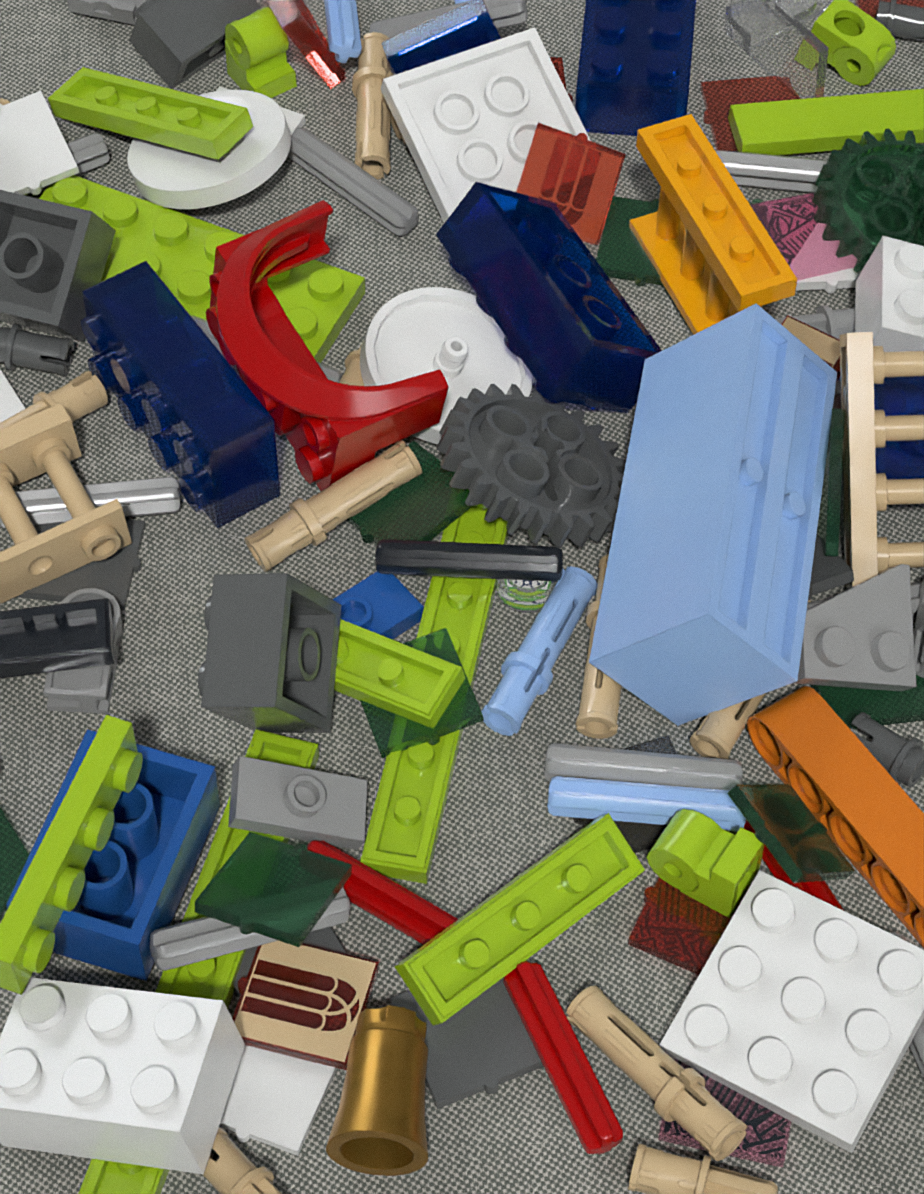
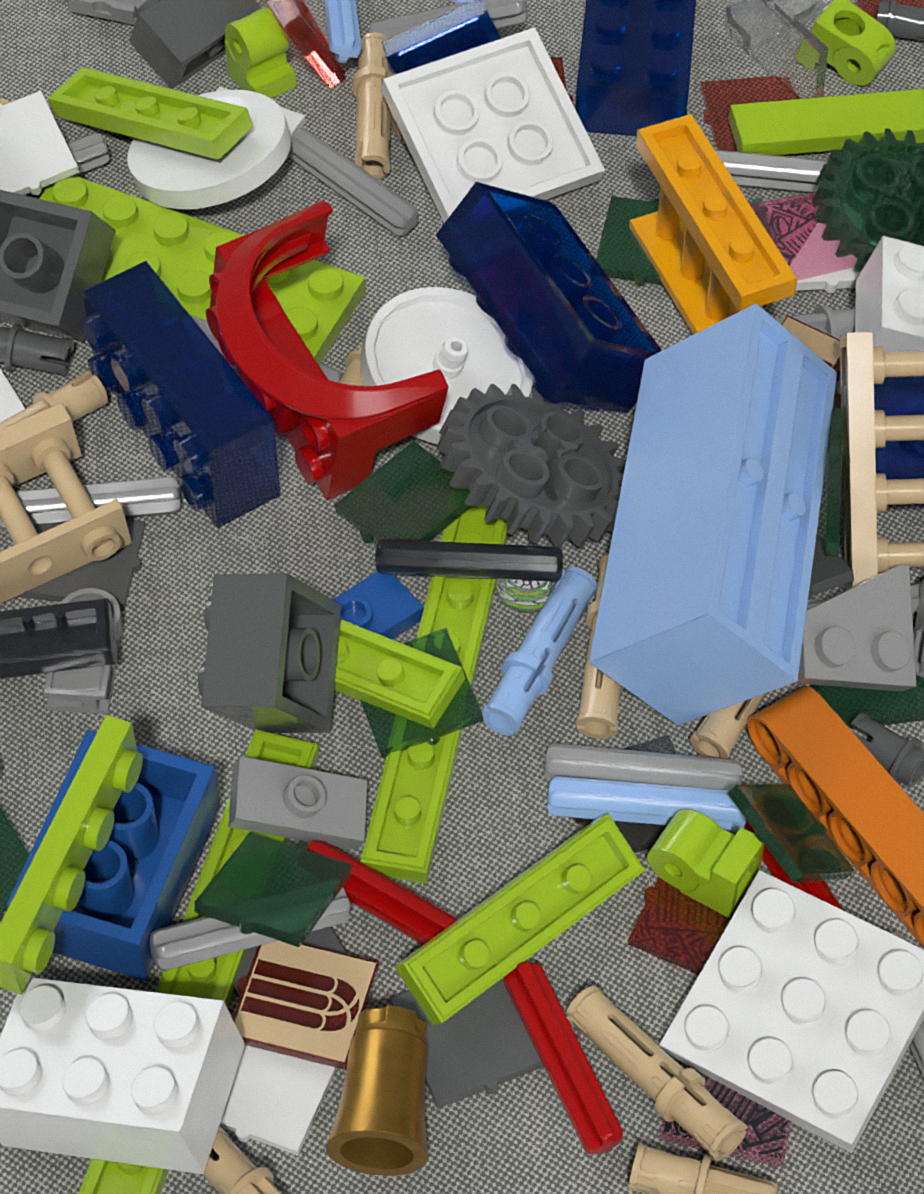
(321, 513): tan pin -> none
(574, 176): clear red piece -> none

